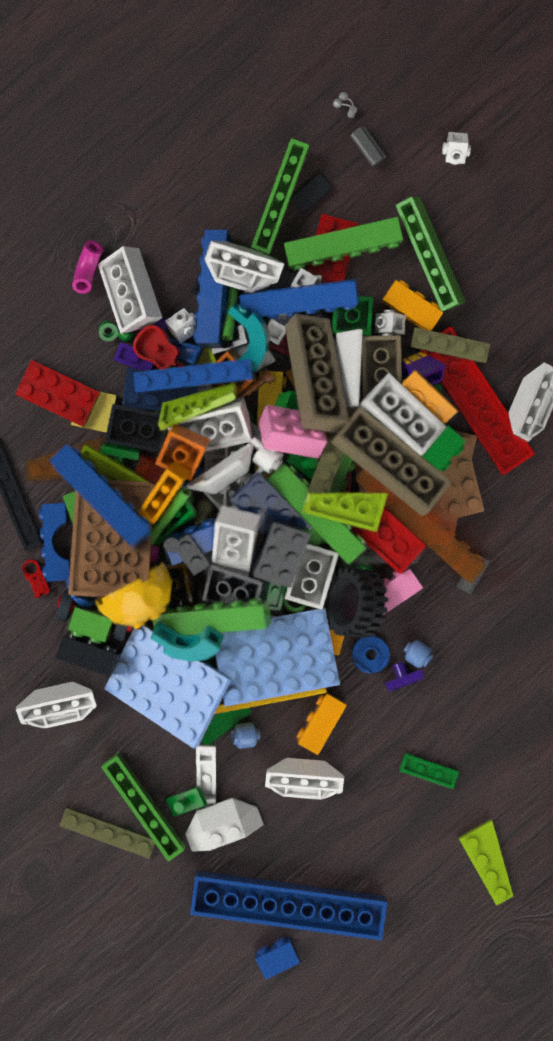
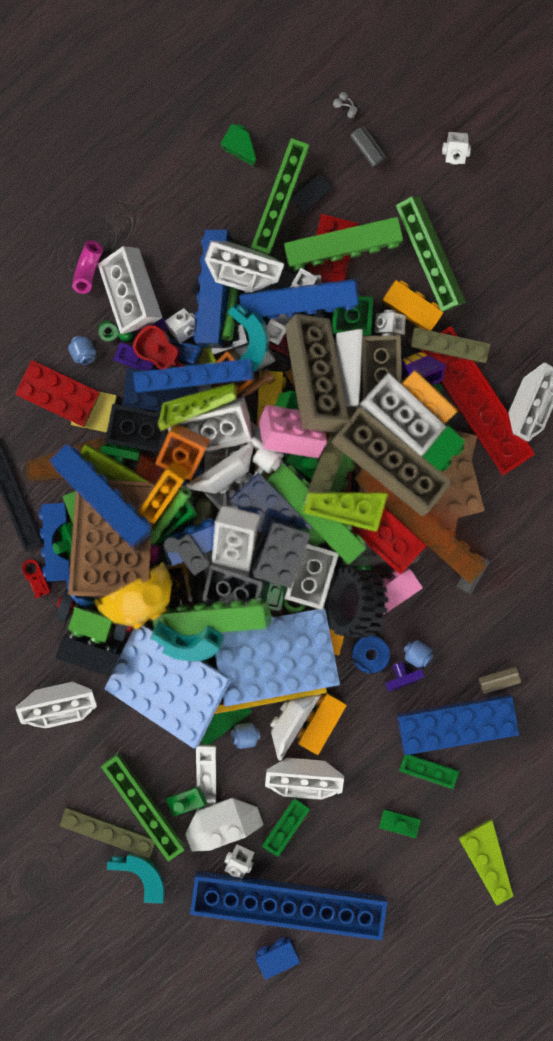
(65, 545): none -> green tile
(82, 350): none -> medium blue head
(147, 871): none -> teal arch
(239, 144): none -> green slope
(239, 861): none -> white brick
(285, 827): none -> green plate
(290, 722): none -> white wedge
(399, 823): none -> green tile
(457, 724): none -> blue brick
(499, 680): none -> dark tan axle

